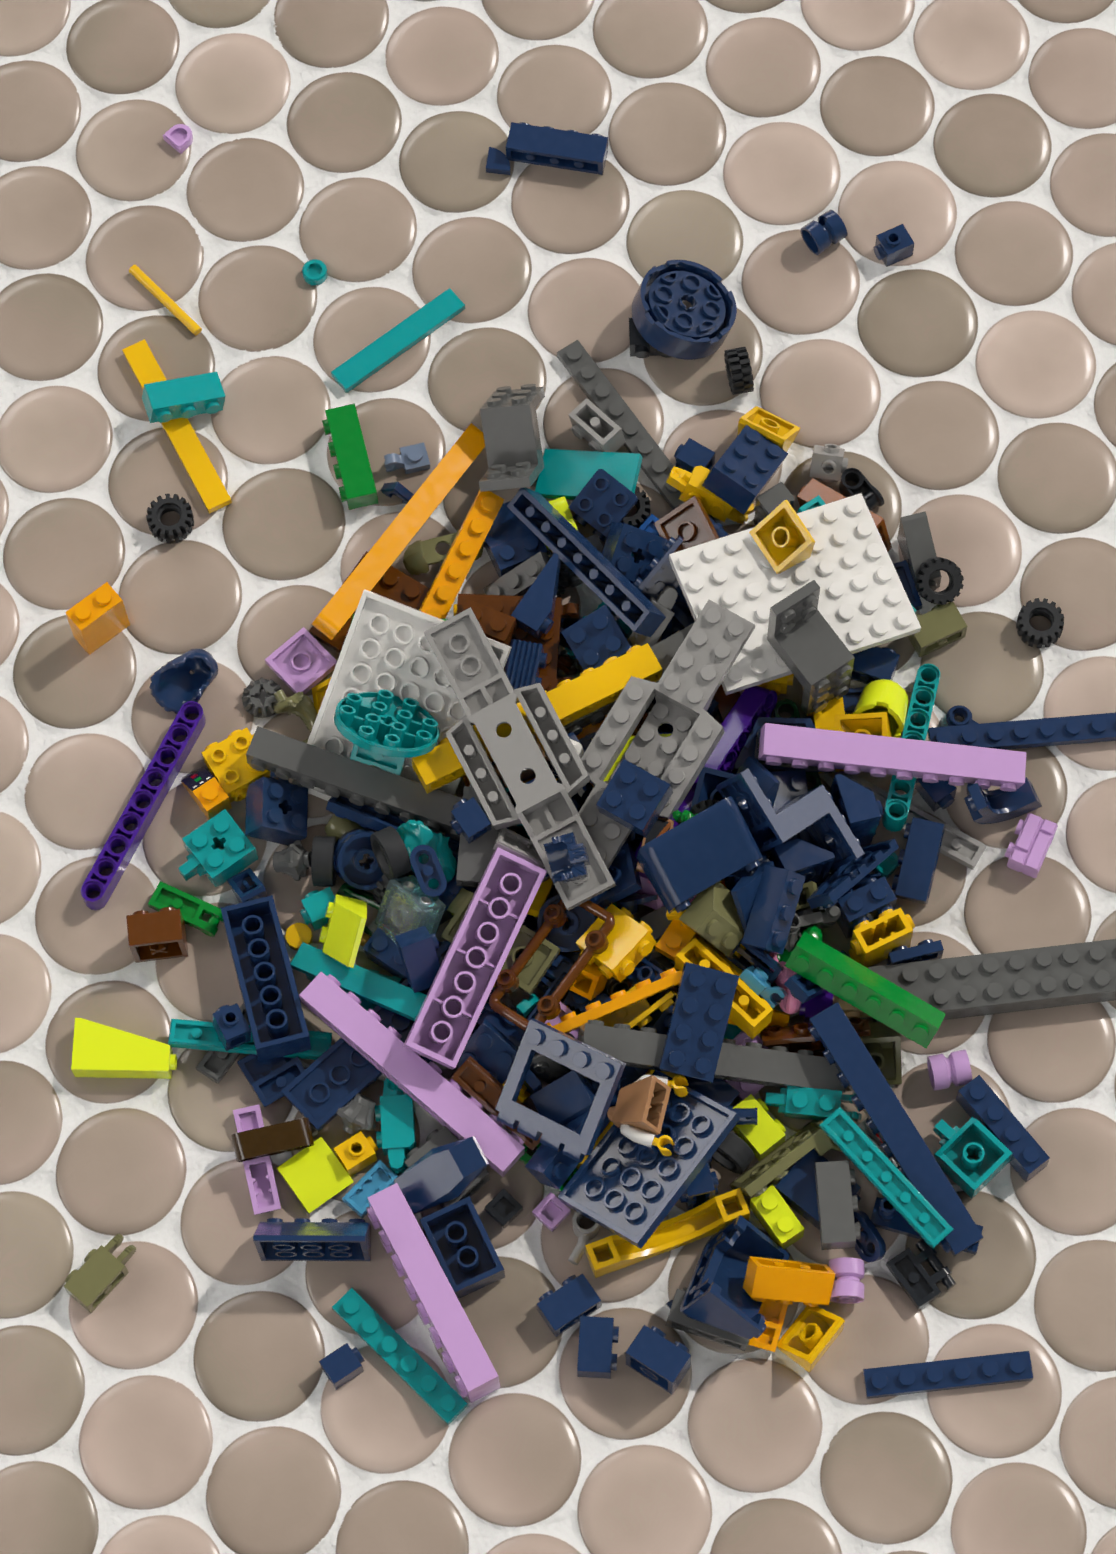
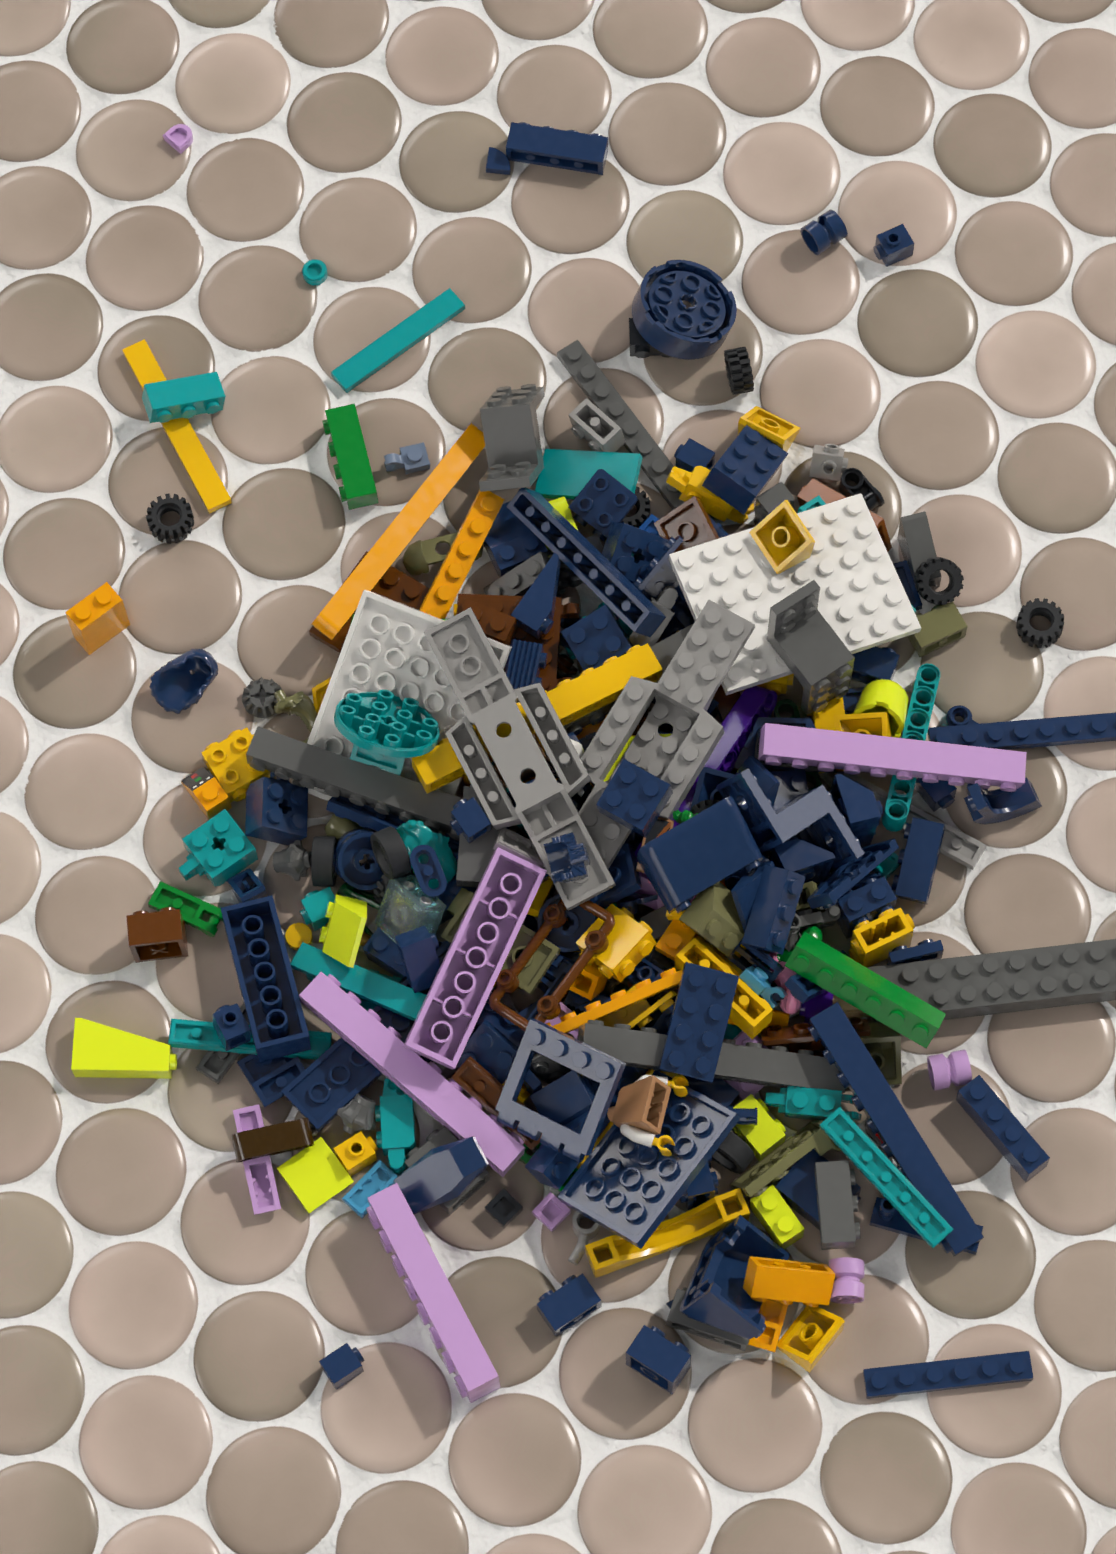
(99, 1274): olive hinge -> none
(144, 816): dark purple beam -> none
(165, 300): yellow bar -> none
(301, 662): lavender plate -> none
(313, 1240): dark blue slope -> none
(398, 490): dark blue tile -> none
(400, 1356): teal plate -> none
(462, 1247): dark blue brick -> none
(525, 1007): teal tile -> none
(596, 1346): dark blue brick -> none
(869, 1236): dark blue plate -> none
(914, 1278): black plate -> none
(969, 1141): teal hinge -> none
(1031, 845): lavender brick -> none

